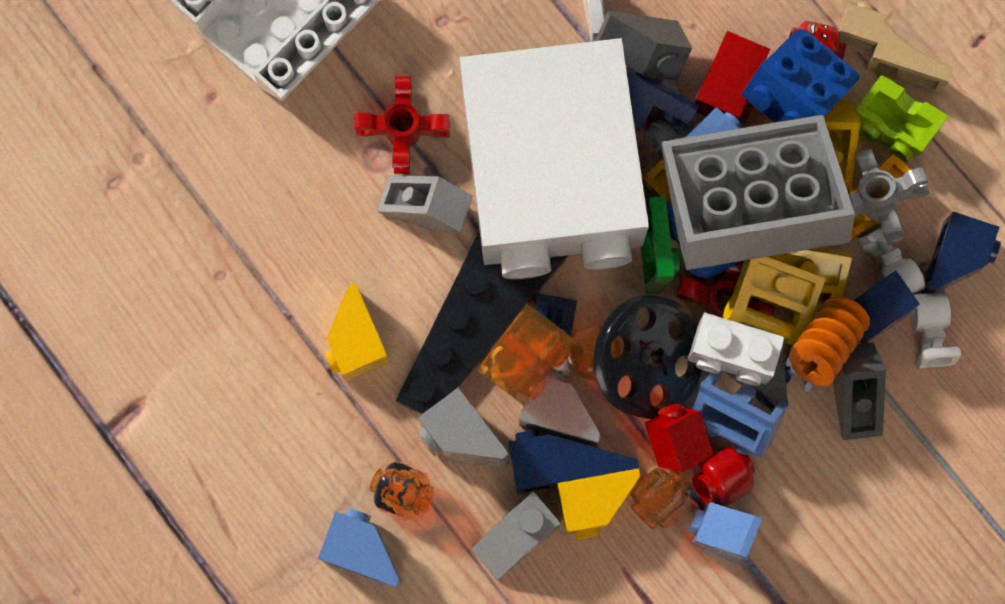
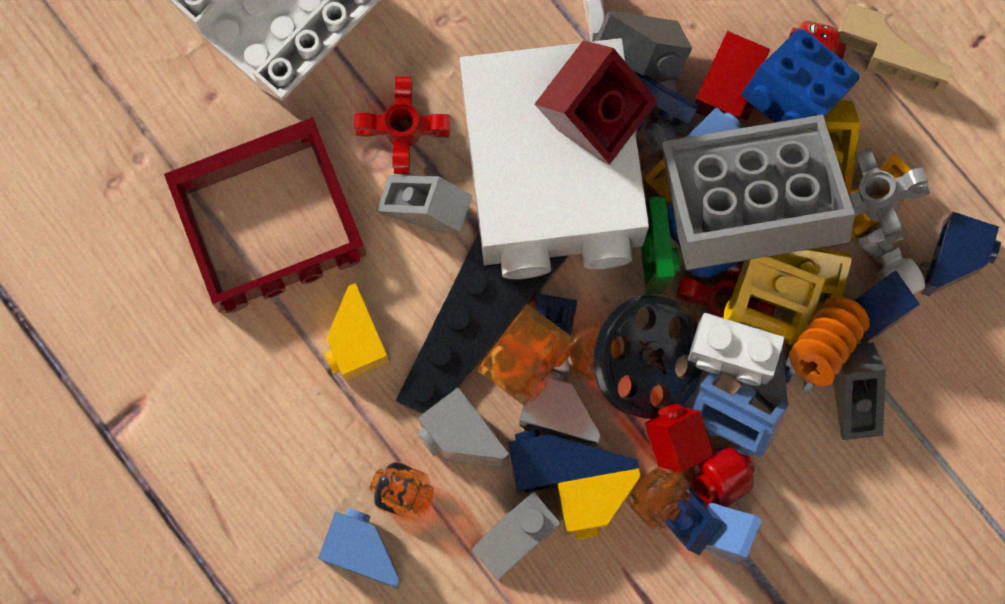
(243, 159): none -> dark red window
(596, 100): none -> dark red slope
(694, 524): none -> dark blue tile
(897, 119): lime cylinder -> none
(931, 319): white leg -> none

